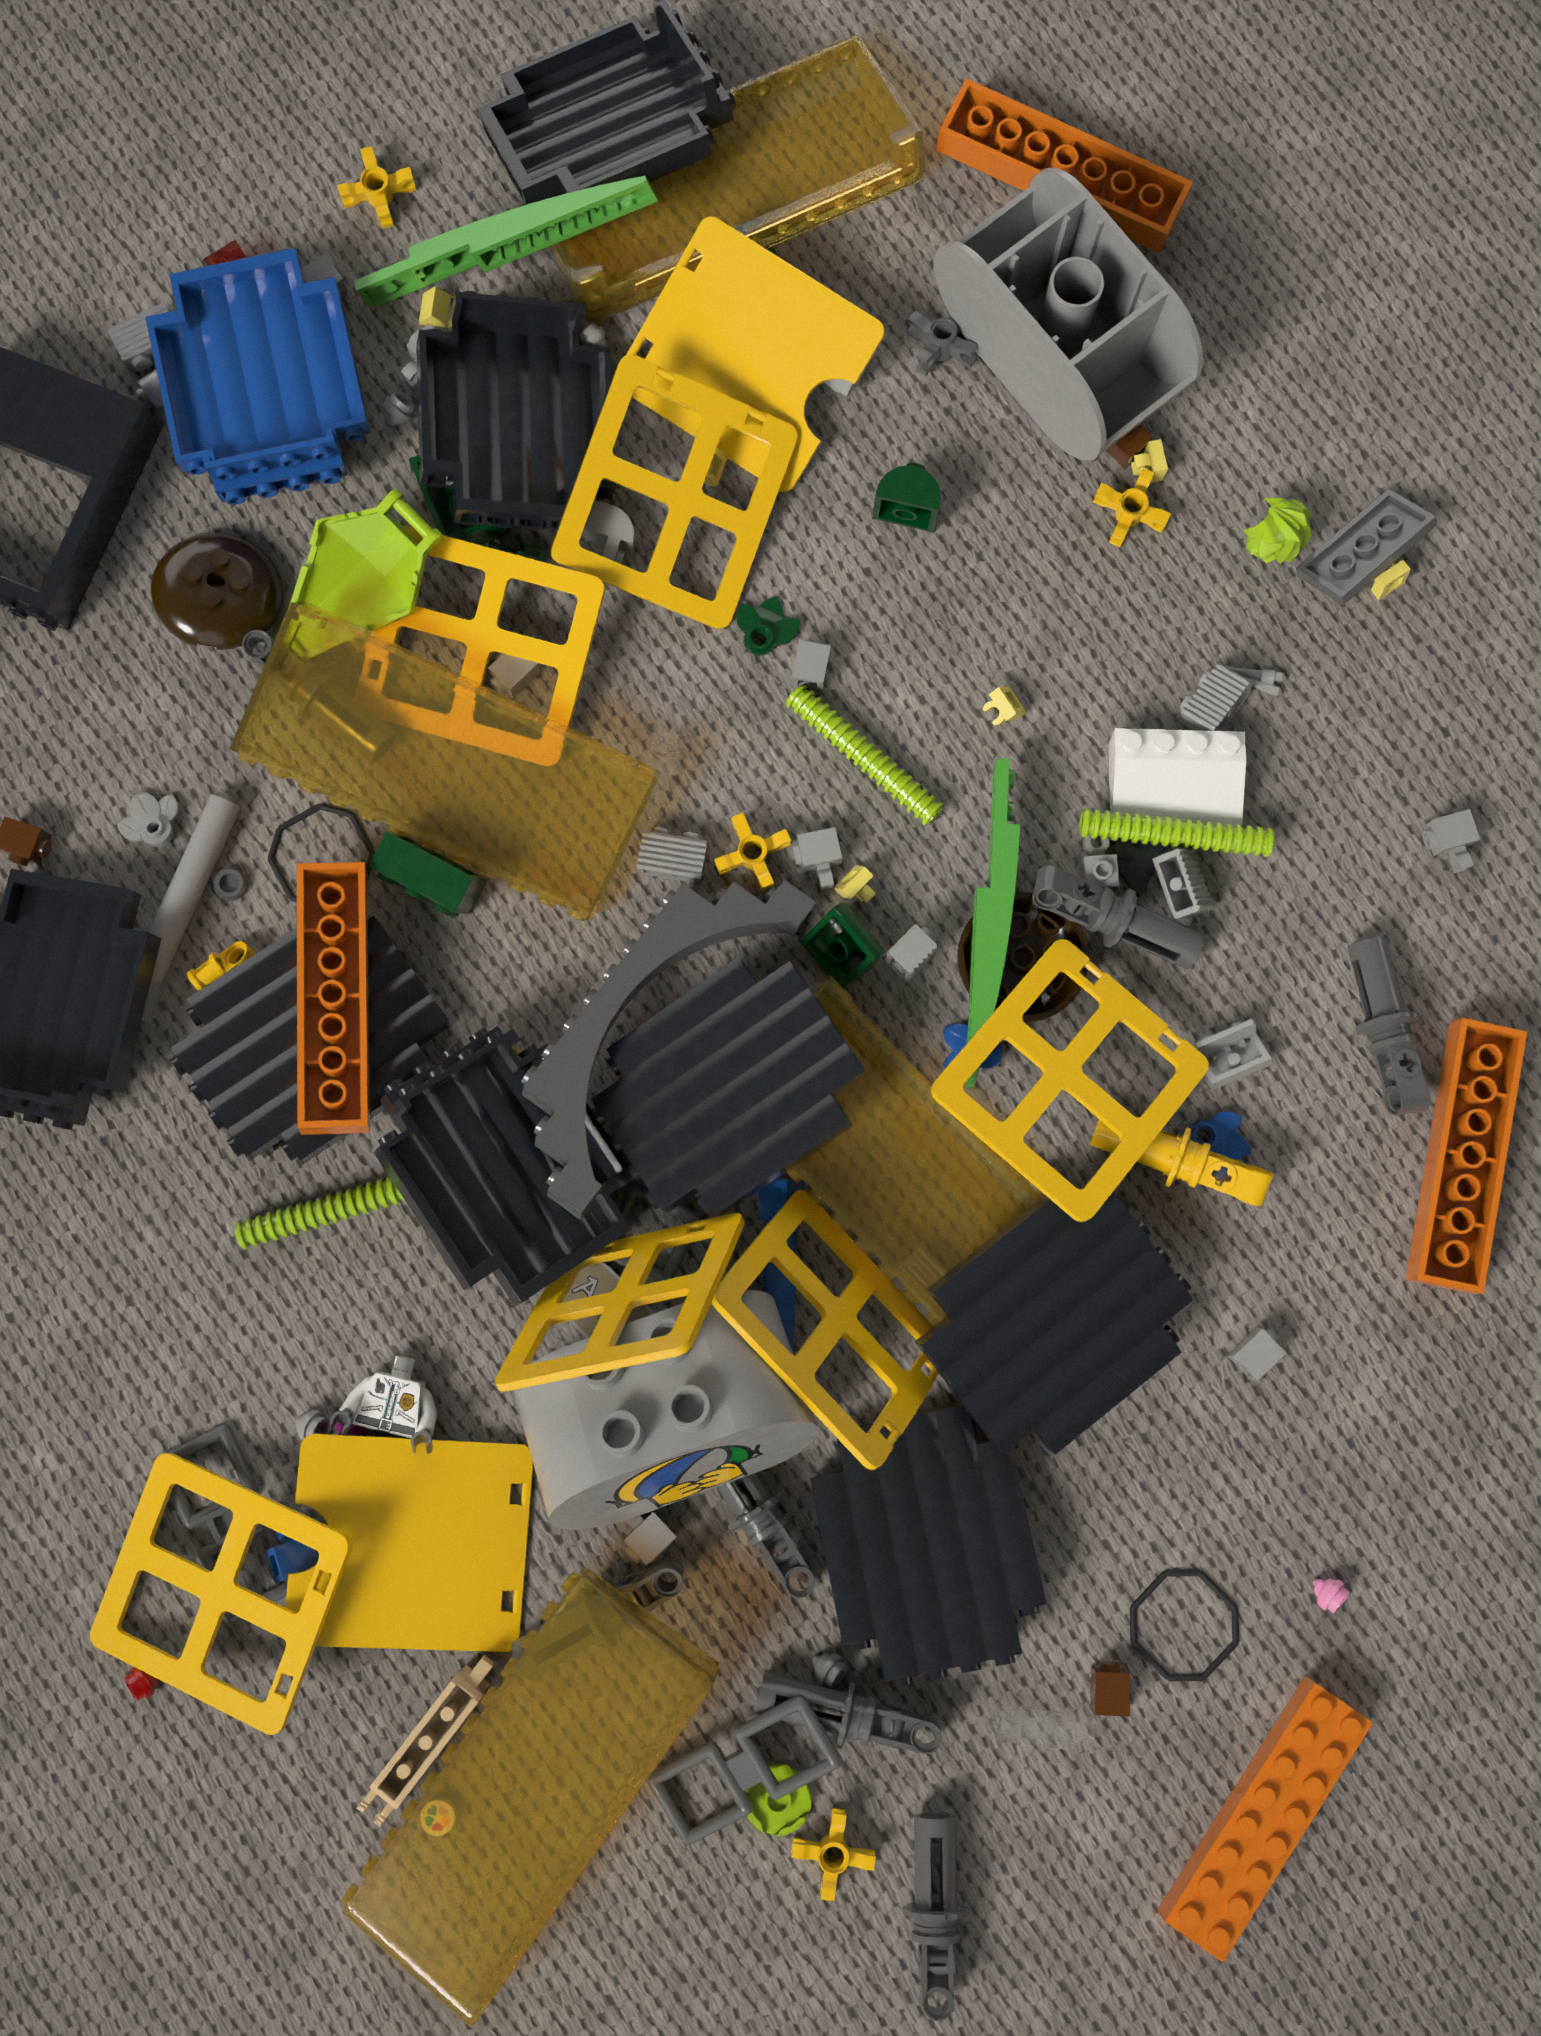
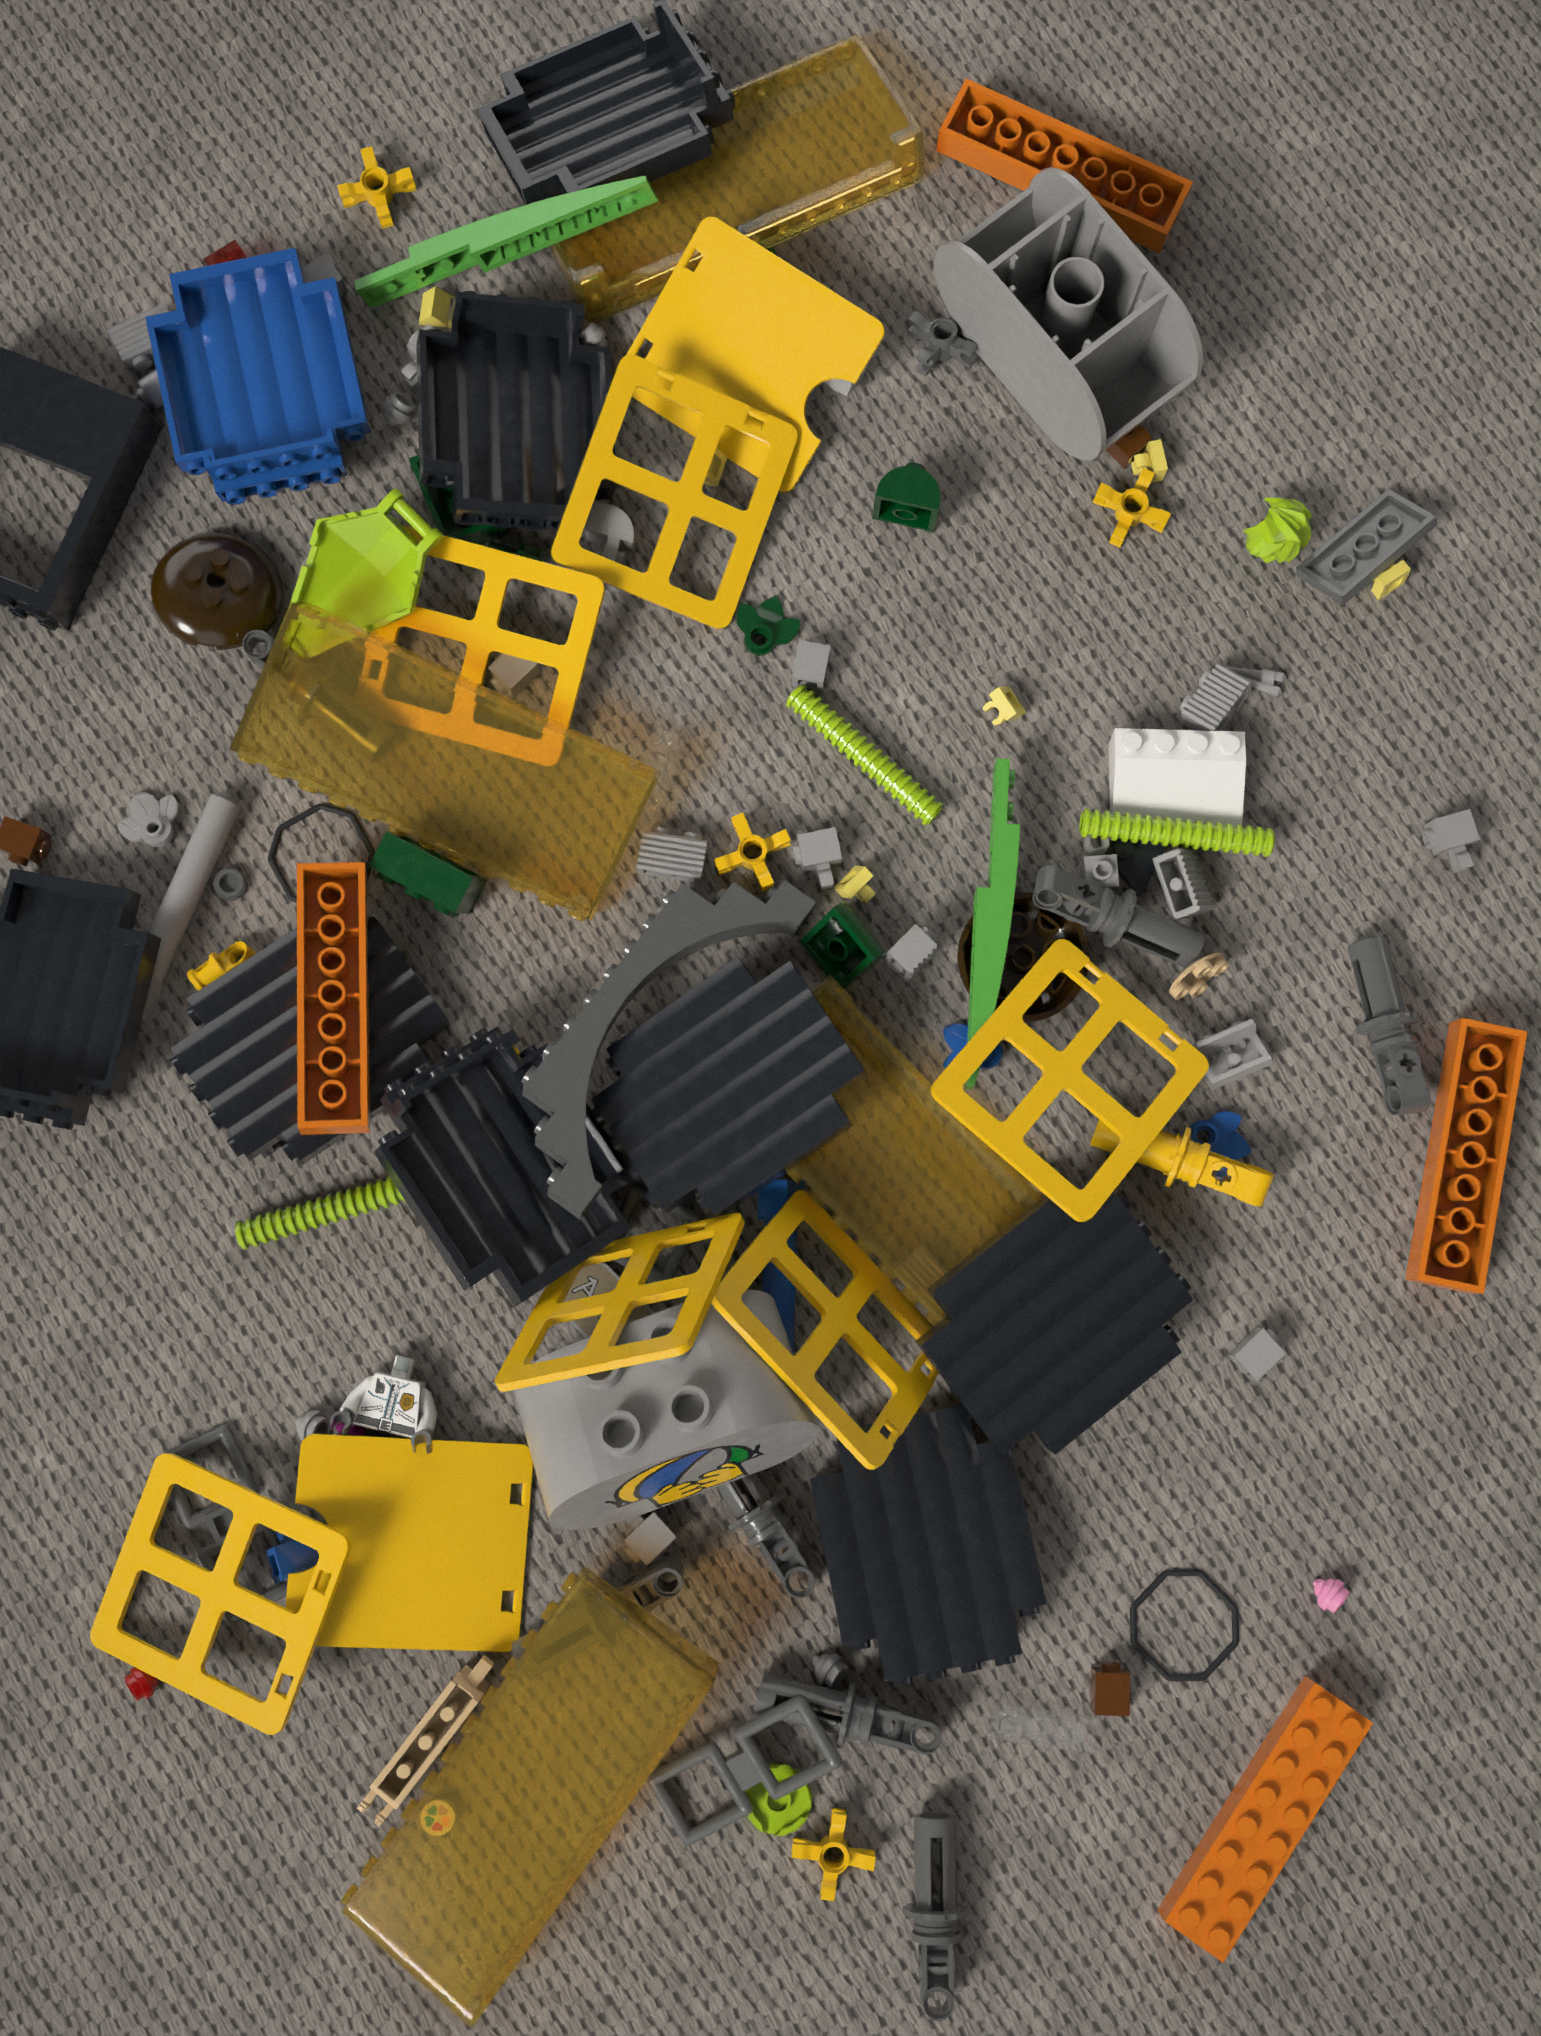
(1195, 975): none -> tan dish

